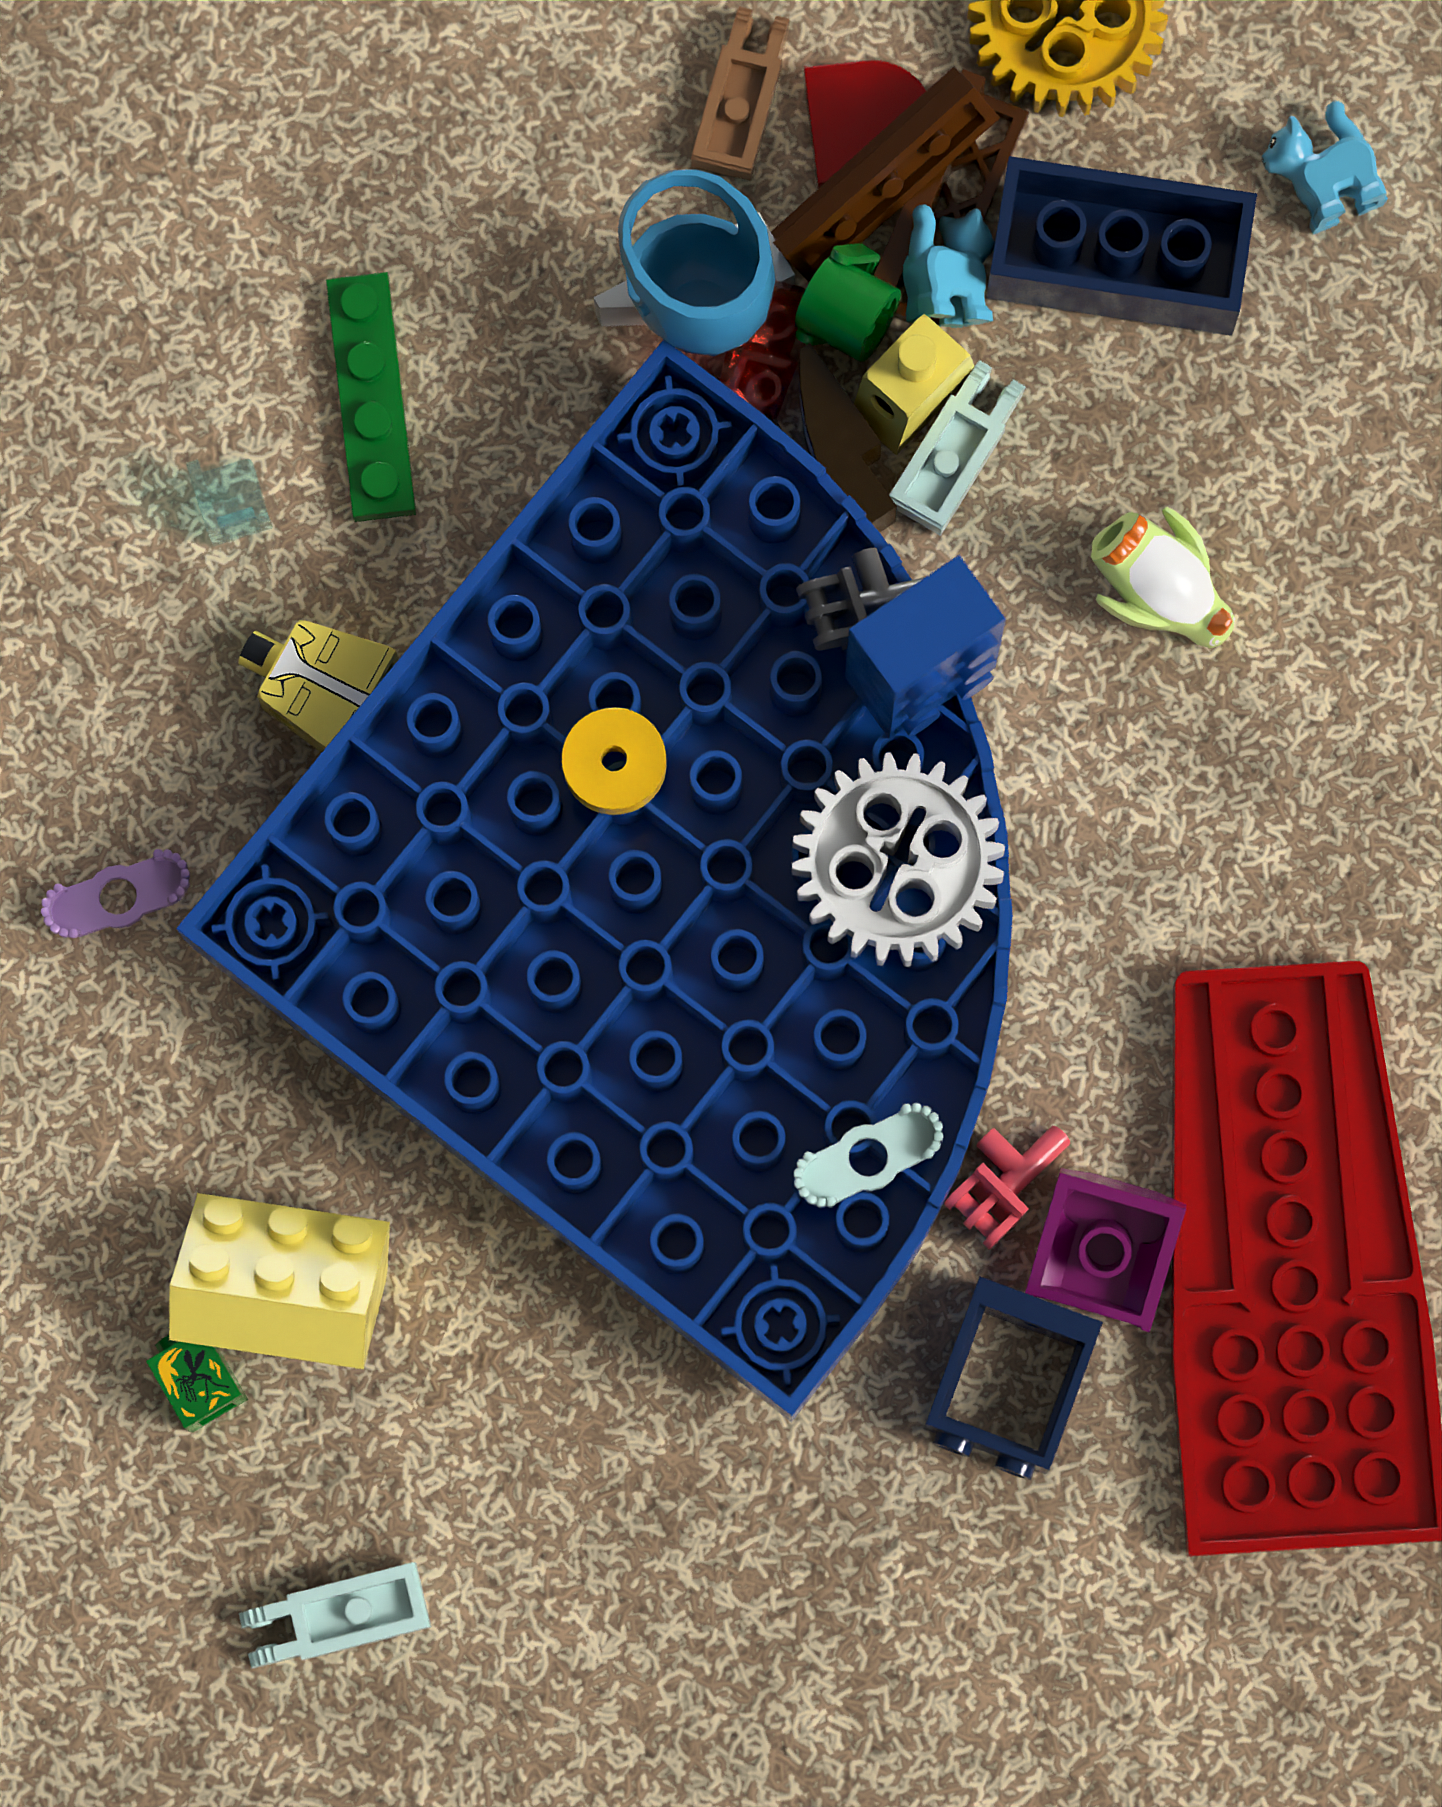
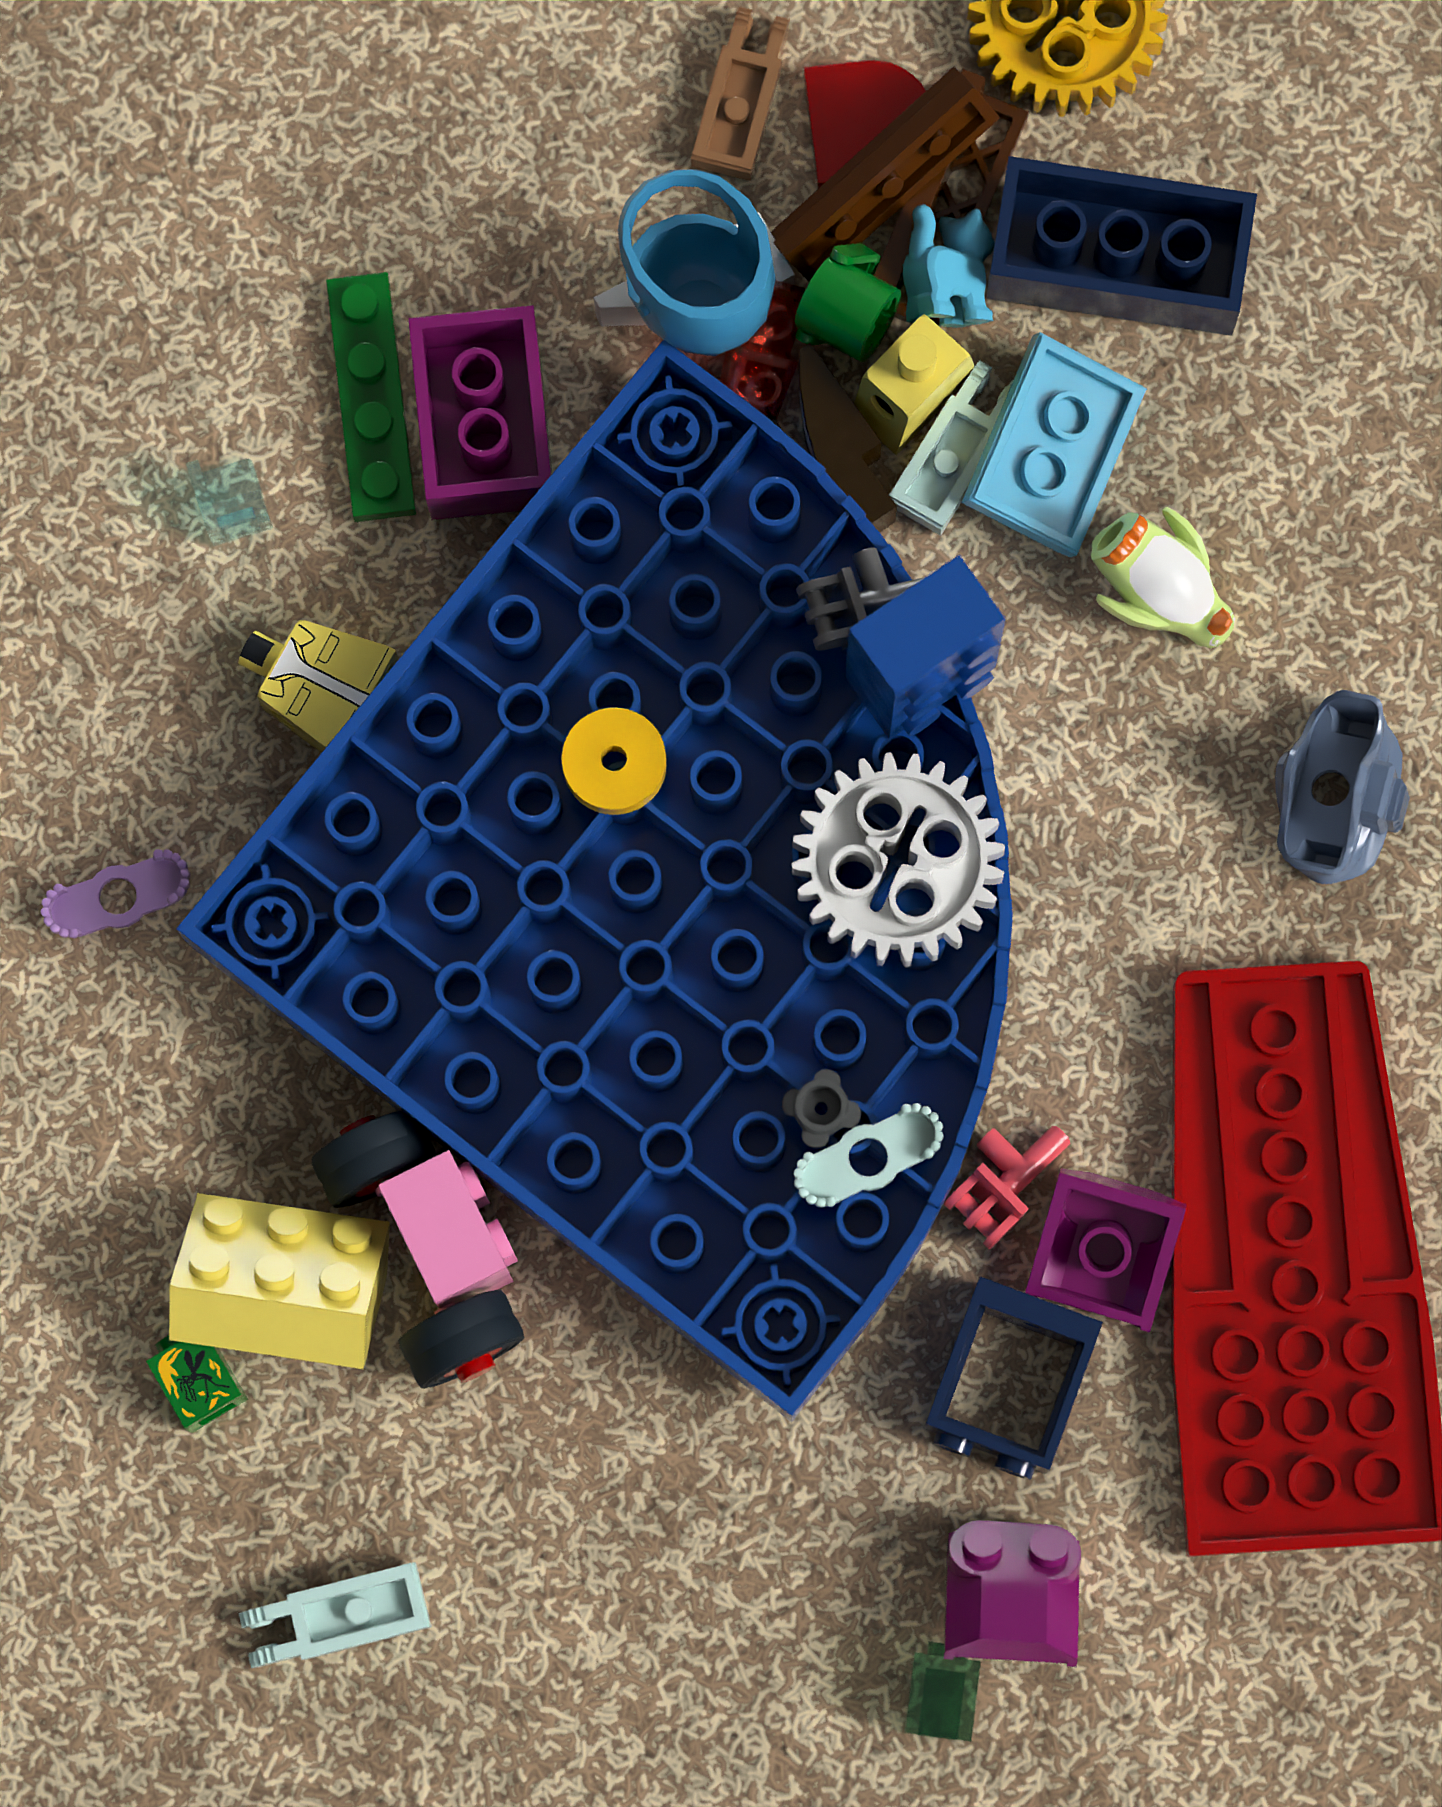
(446, 1234): none -> brick
(480, 410): none -> magenta brick
(826, 1090): none -> dark grey plate
(941, 1695): none -> clear green brick
(1012, 1592): none -> magenta slope
(1054, 445): none -> medium azure tile
(1324, 177): medium azure animal -> none
(1342, 840): none -> sand blue piece

